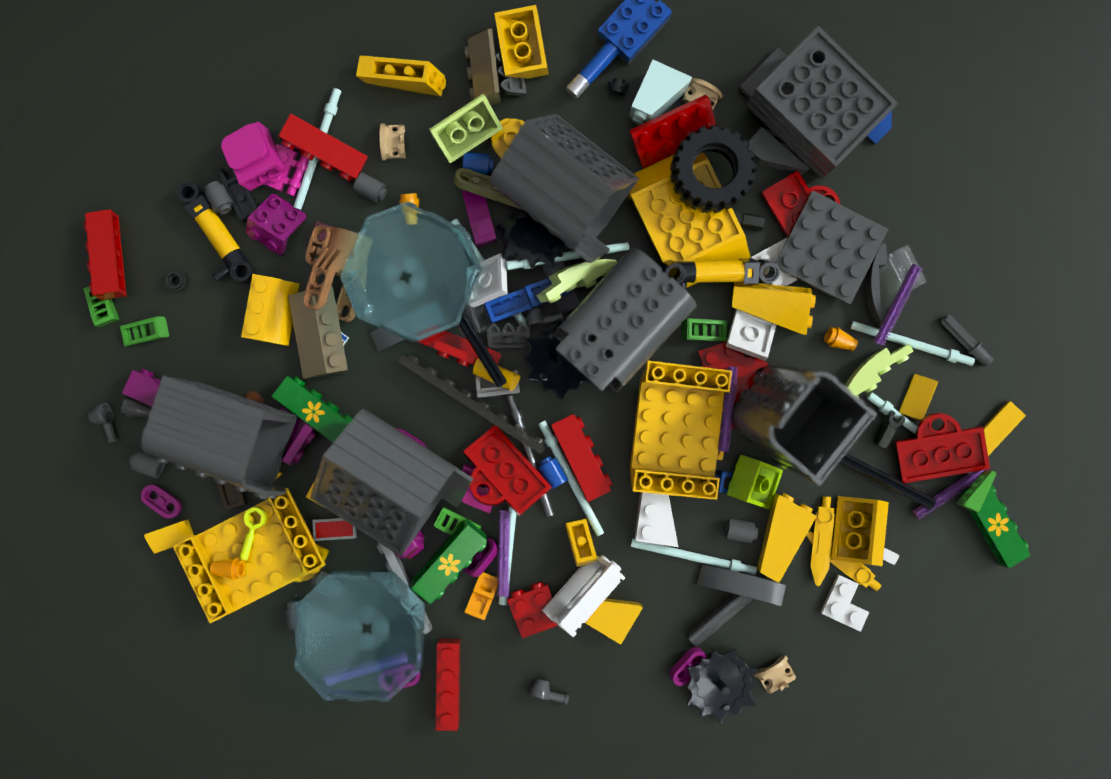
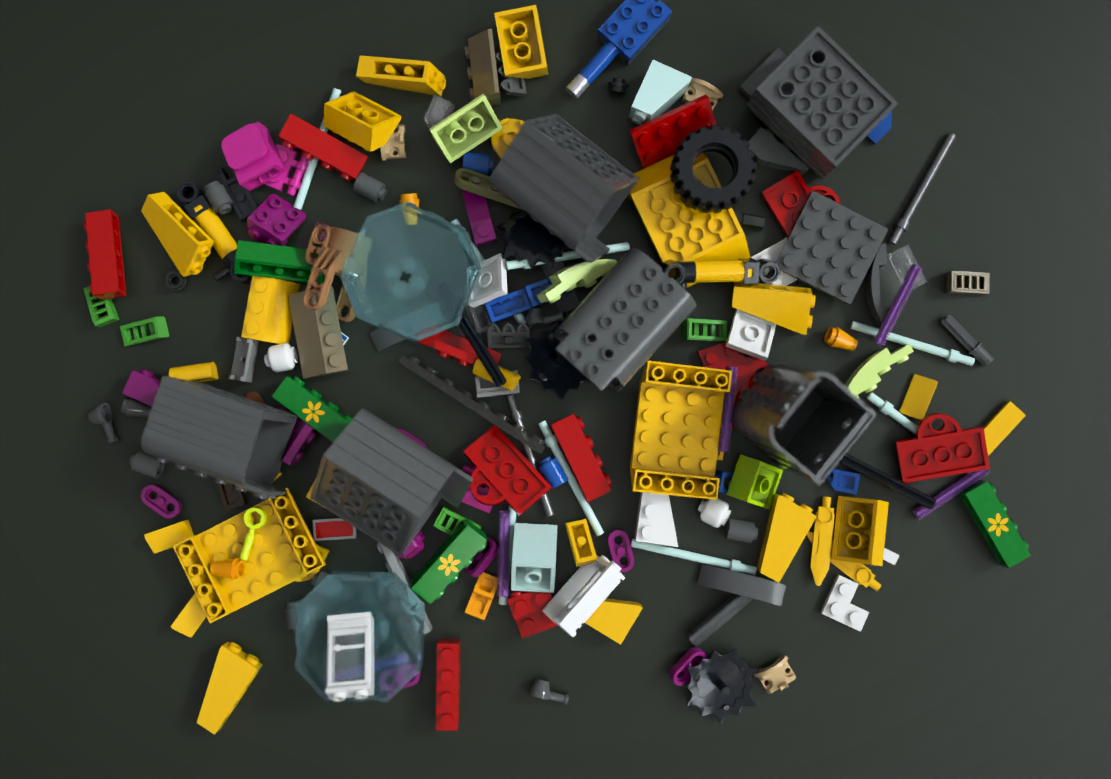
(178, 233): none -> yellow slope
(190, 618): none -> yellow slope
(198, 372): none -> yellow brick
(227, 685): none -> yellow slope
(244, 359): none -> light grey hinge
(273, 261): none -> green brick
(281, 357): none -> white head
(350, 656): none -> white door
(360, 120): none -> yellow slope
(438, 111): none -> clear brick
(534, 557): none -> light aqua slope
(621, 550): none -> magenta plate
(714, 512): none -> white head
(844, 481): none -> blue slope
(889, 430): pearl dark grey bar -> none
(903, 223): none -> flat silver bar
(951, 282): none -> dark tan slope
(976, 494): bright green slope -> none

